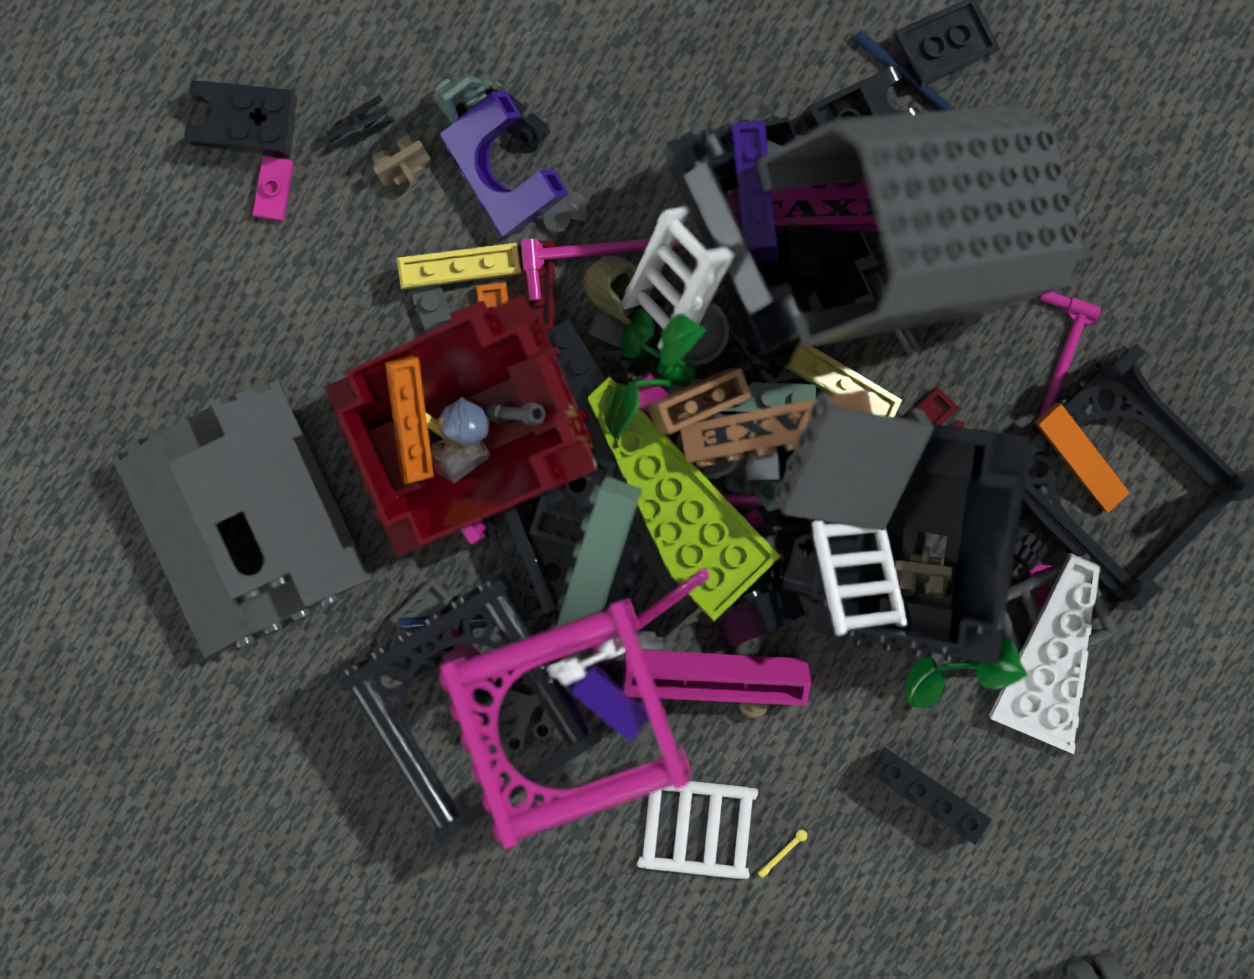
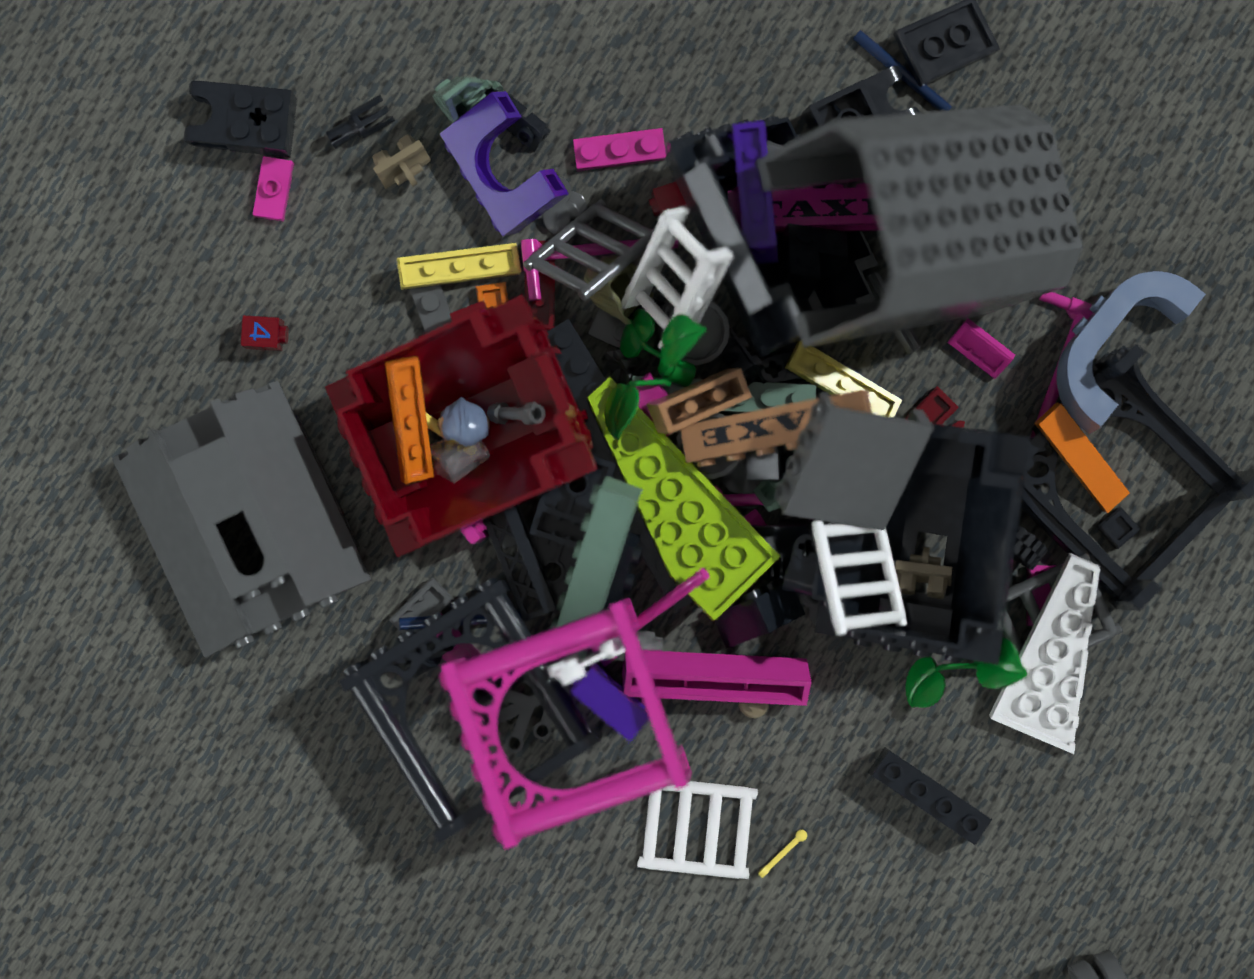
(263, 333): none -> dark red brick
(605, 271): none -> dark grey bar
(619, 149): none -> dark pink plate
(666, 198): none -> dark red brick
(981, 348): none -> dark pink plate
(1075, 378): none -> sand blue arch
(1118, 528): none -> black tile

